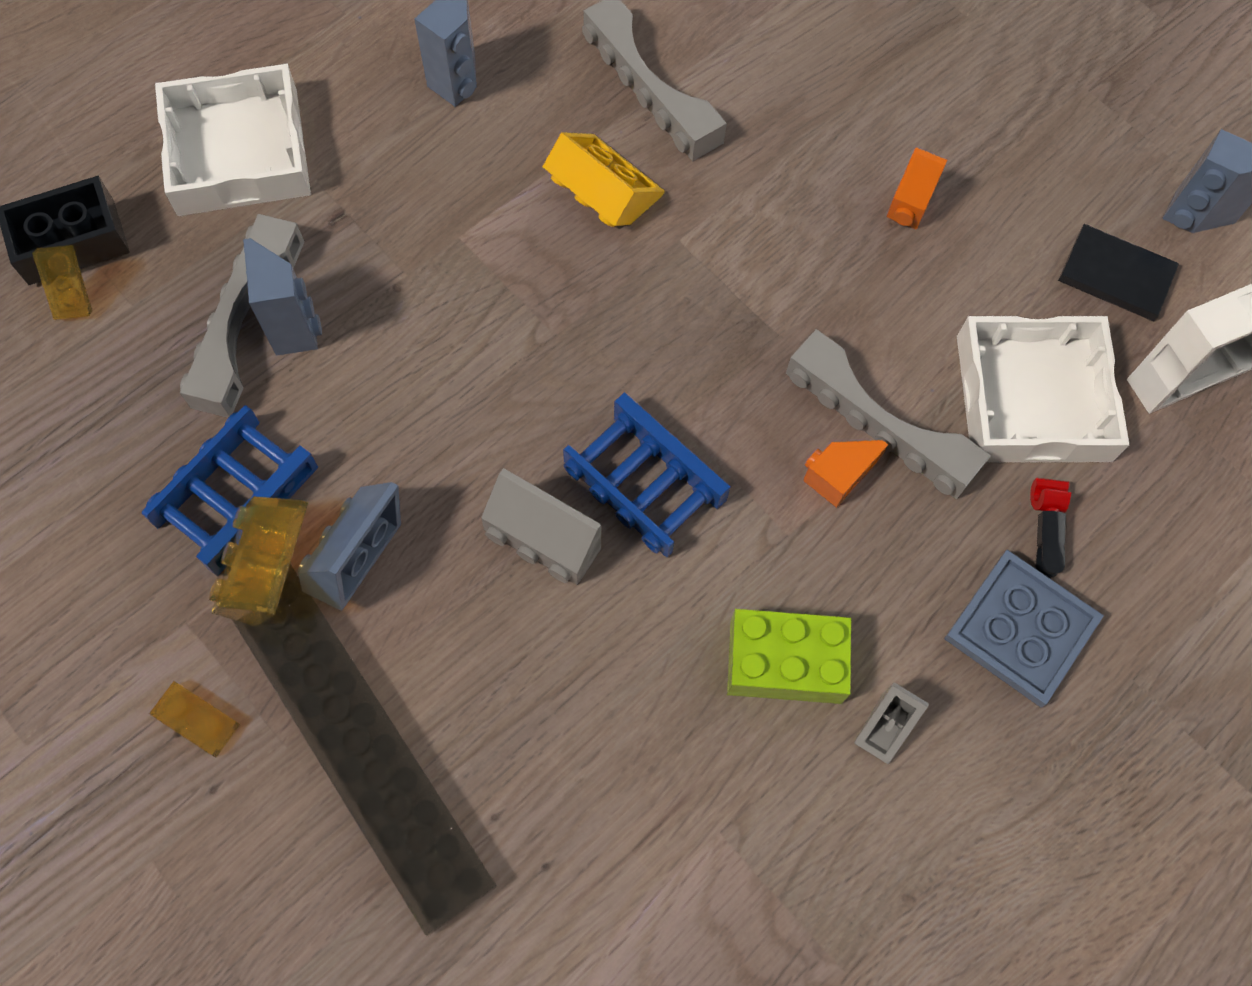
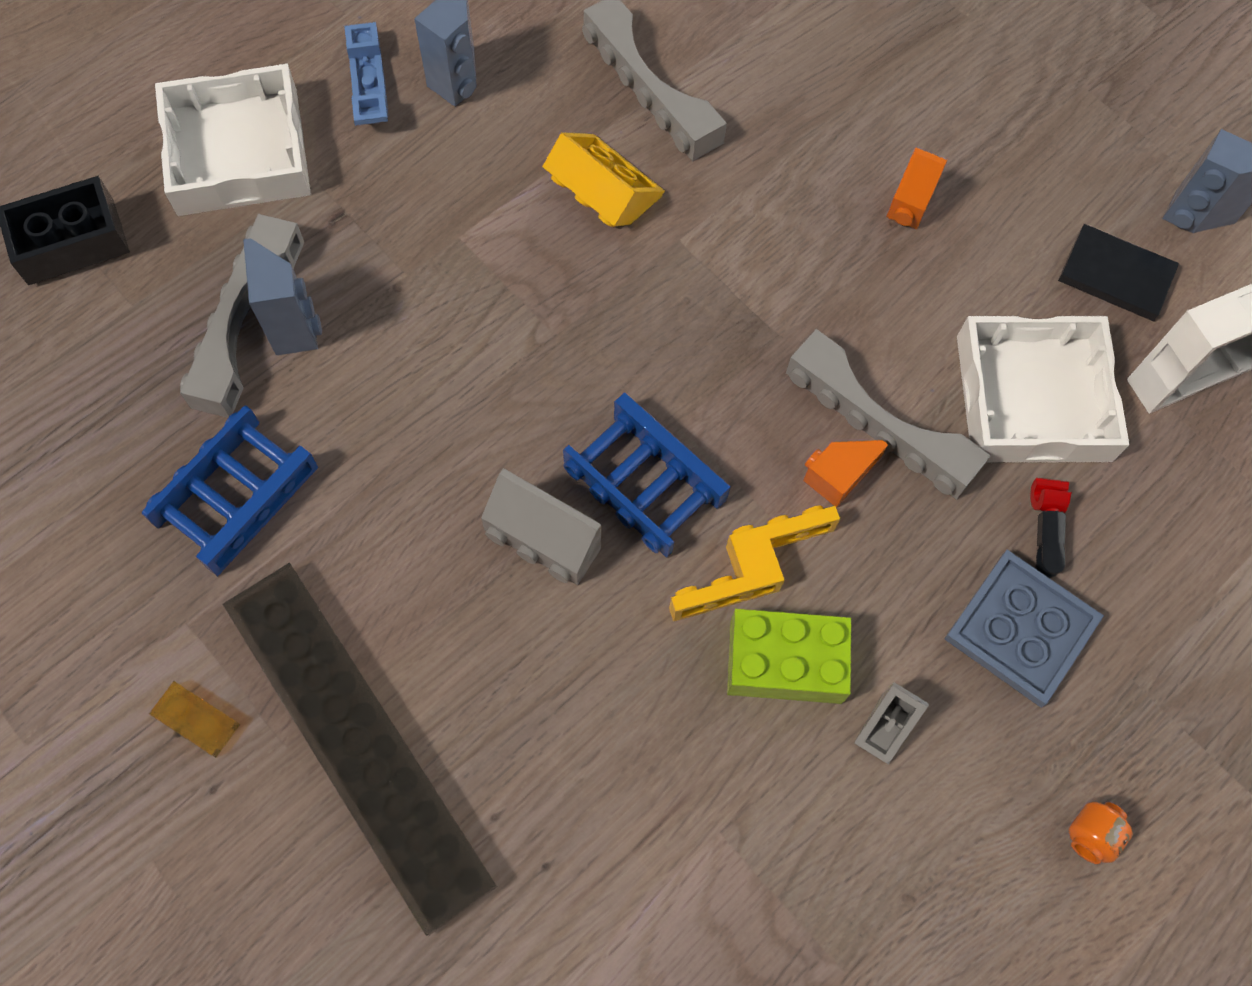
(62, 282): clear yellow plate -> none
(257, 559): clear yellow slope -> none
(351, 544): sand blue slope -> none
(367, 74): none -> medium blue slope
(753, 562): none -> yellow bracket
(1100, 832): none -> orange head

